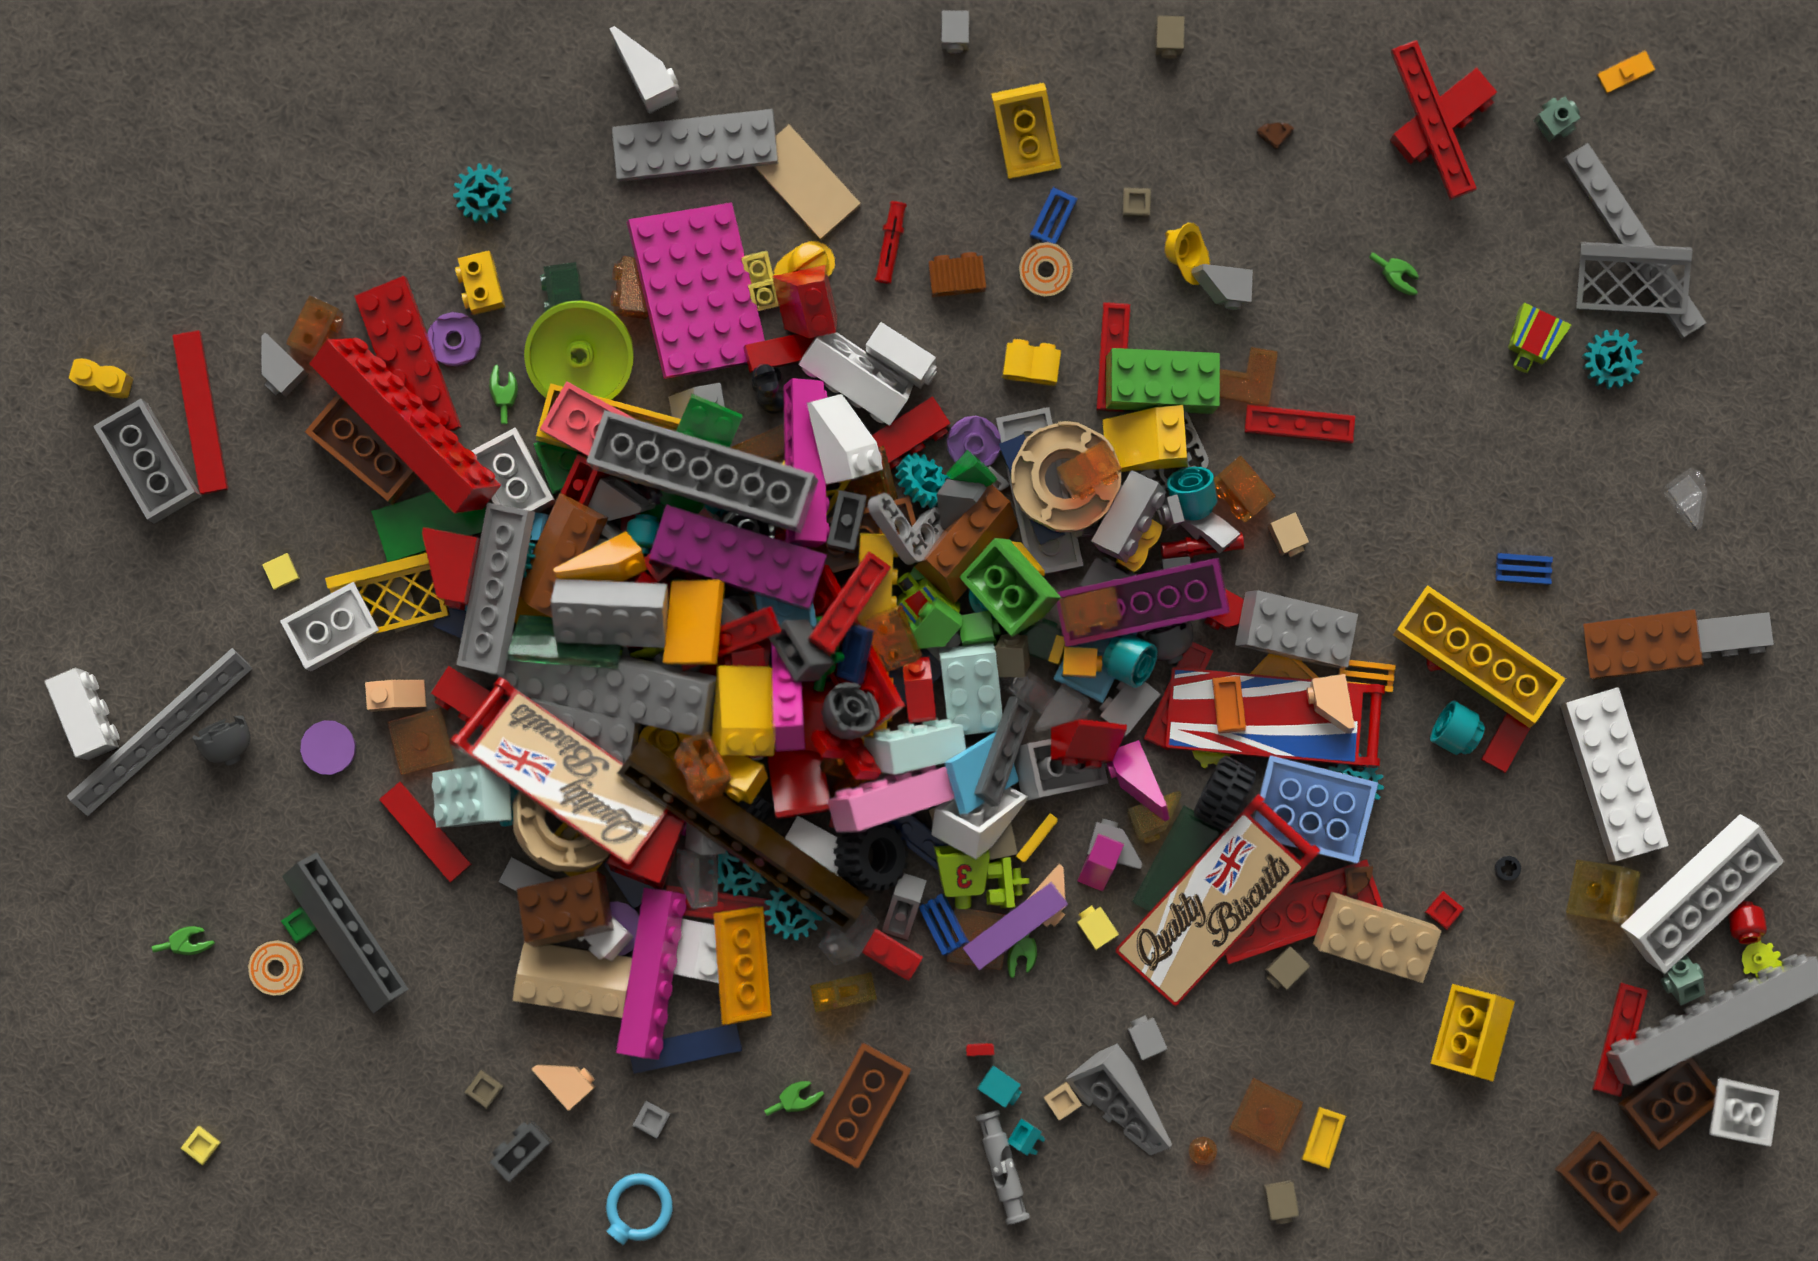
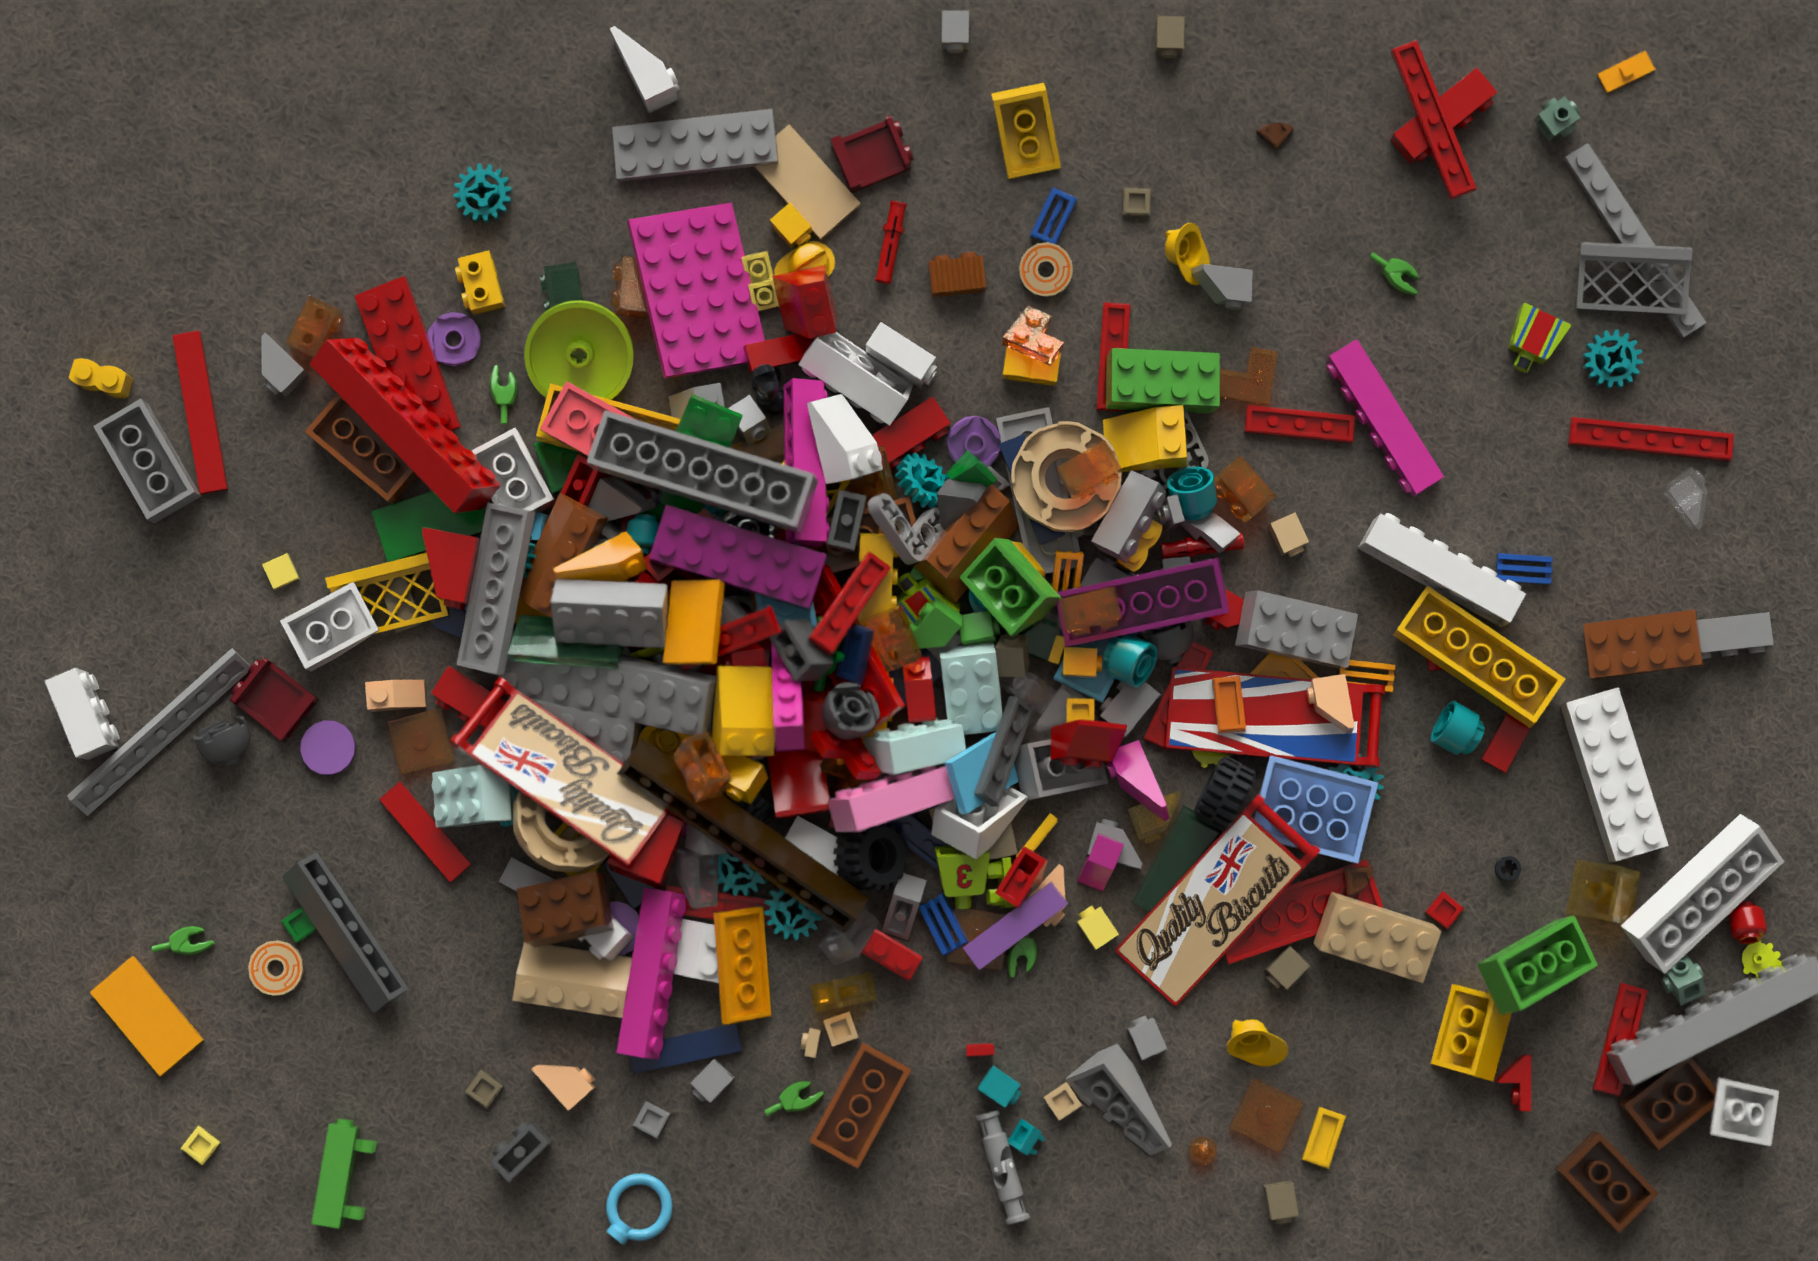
(147, 1016): none -> light orange tile
(273, 698): none -> dark red panel
(336, 1174): none -> bright green brick
(711, 1081): none -> light grey brick
(753, 423): none -> light grey brick
(791, 226): none -> yellow brick
(810, 1042): none -> tan plate
(840, 1029): none -> tan plate
(872, 154): none -> dark red panel
(1022, 876): none -> red slope
(1029, 338): none -> clear orange plate
(1068, 556): none -> light orange tile
(1079, 709): none -> yellow tile
(1255, 1044): none -> yellow piece
(1384, 418): none -> dark pink brick
(1442, 570): none -> white brick
(1519, 1073): none -> red slope
(1537, 965): none -> bright green brick
(1651, 439): none -> red tile

